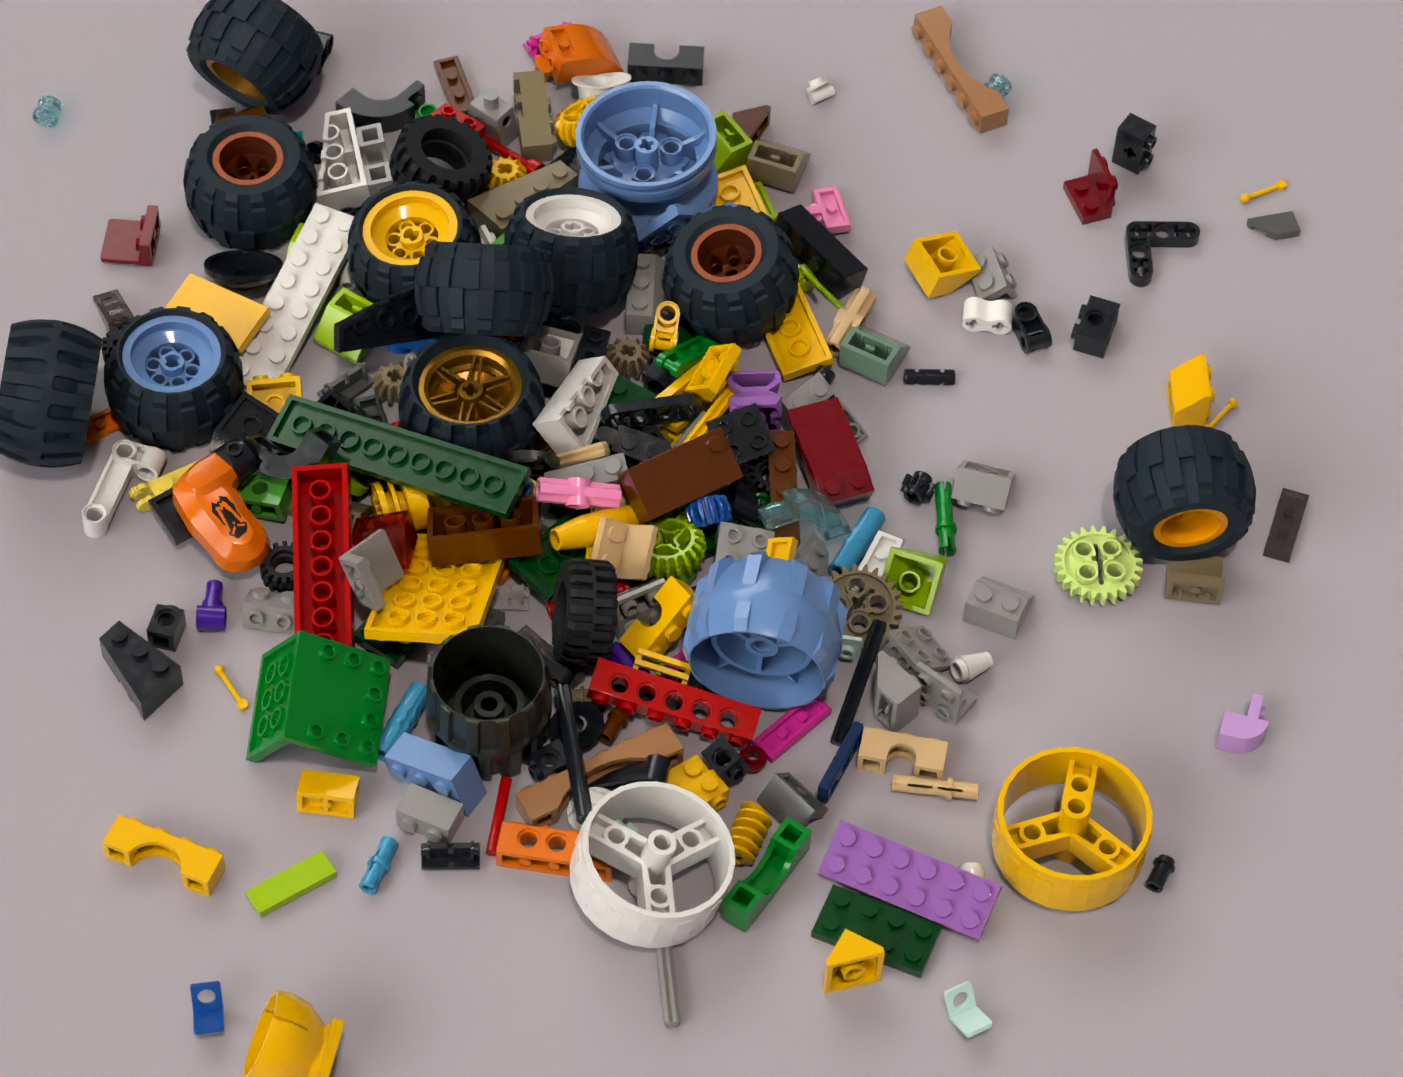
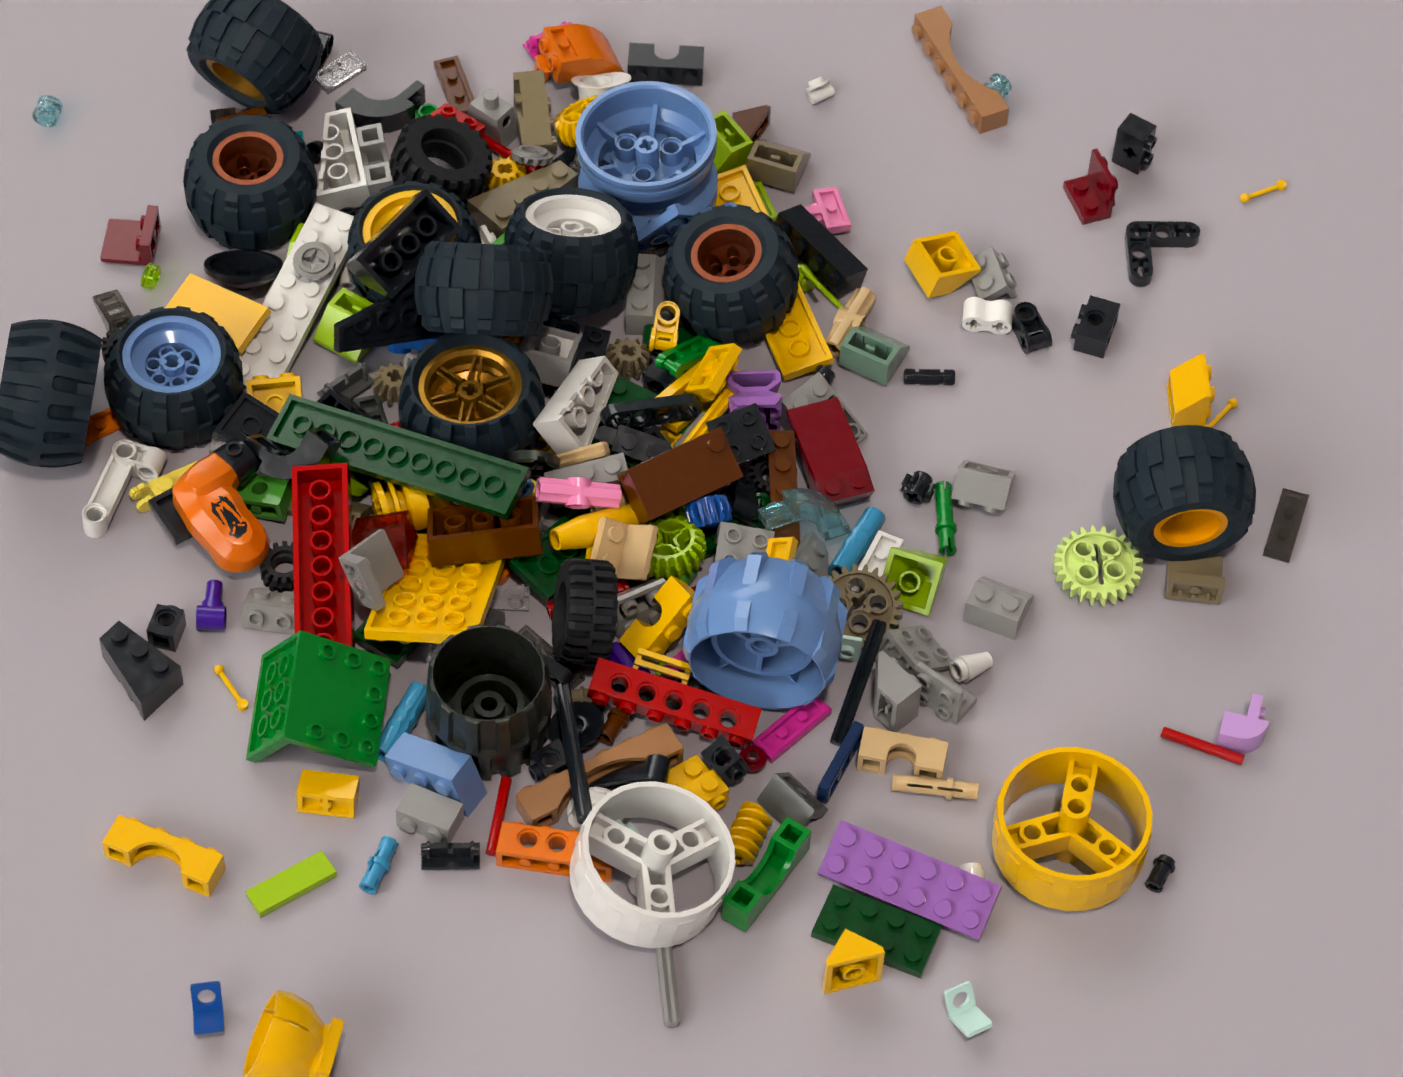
(150, 276): none -> clear neon green tile
(307, 253): none -> light grey gear
(339, 72): none -> clear plate
(395, 250): none -> black slope
(532, 155): none -> light grey gear
(1202, 745): none -> red bar
(1276, 225): dark grey tile -> none

